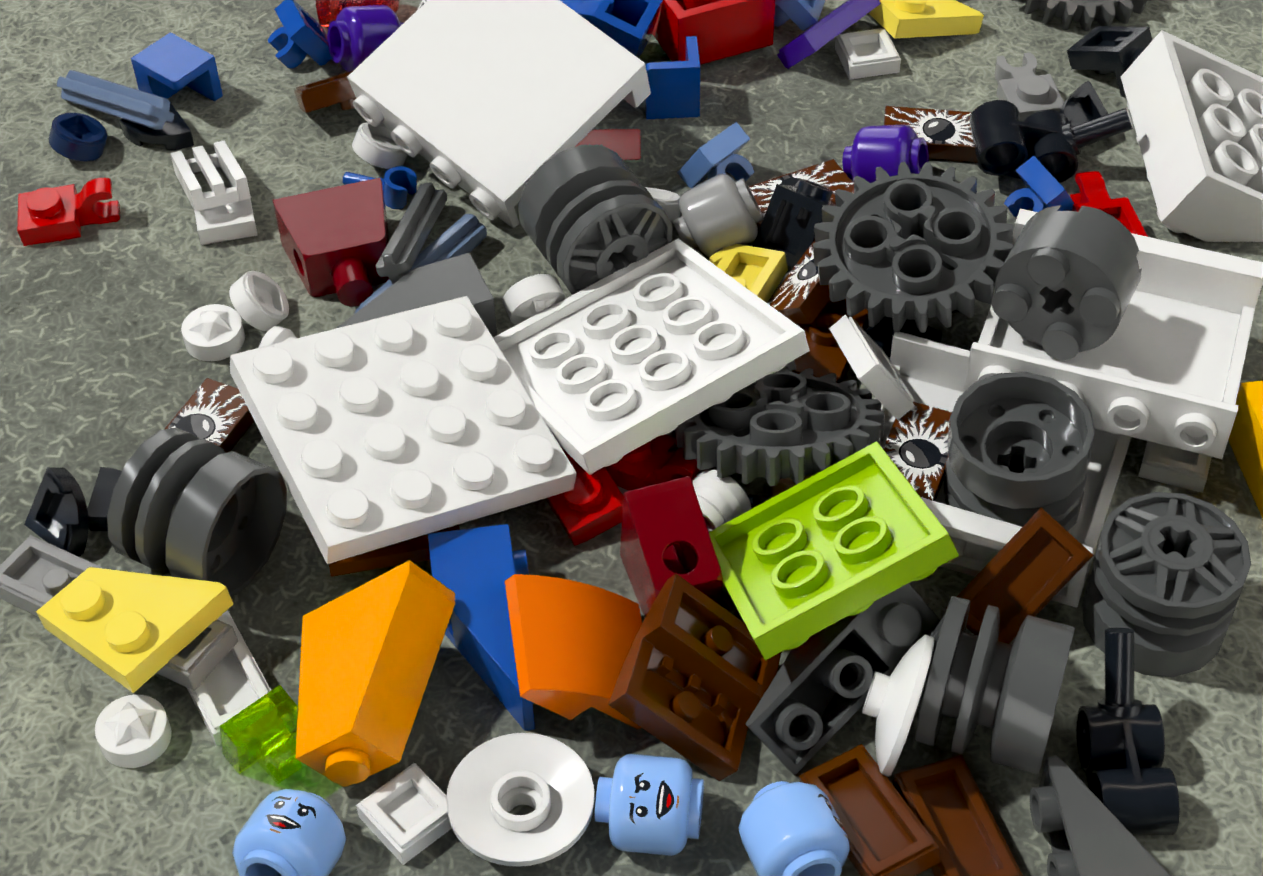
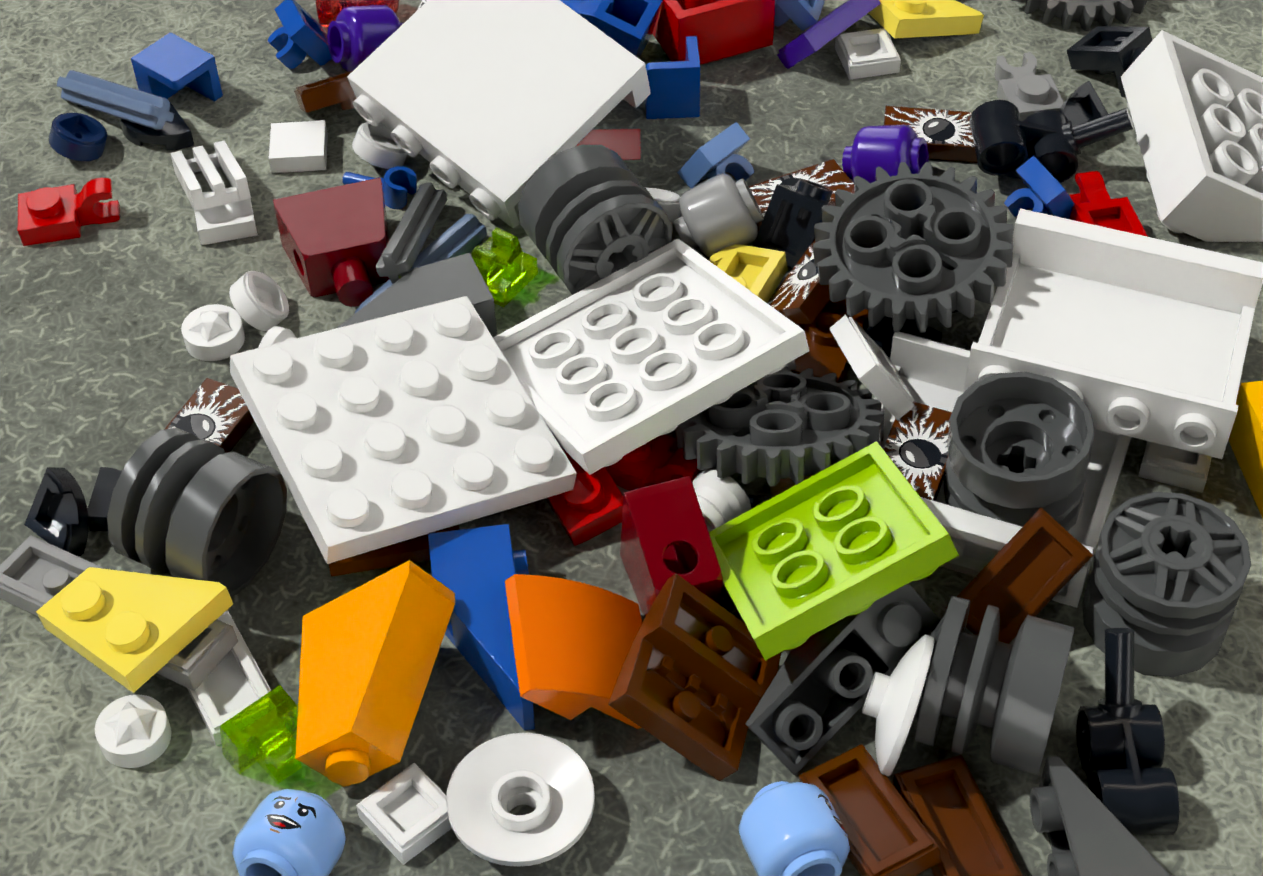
(298, 146): none -> white tile
(504, 265): none -> clear neon green tile
(532, 297): white tile -> none
(650, 804): light blue head -> none
(1068, 280): dark grey brick -> none

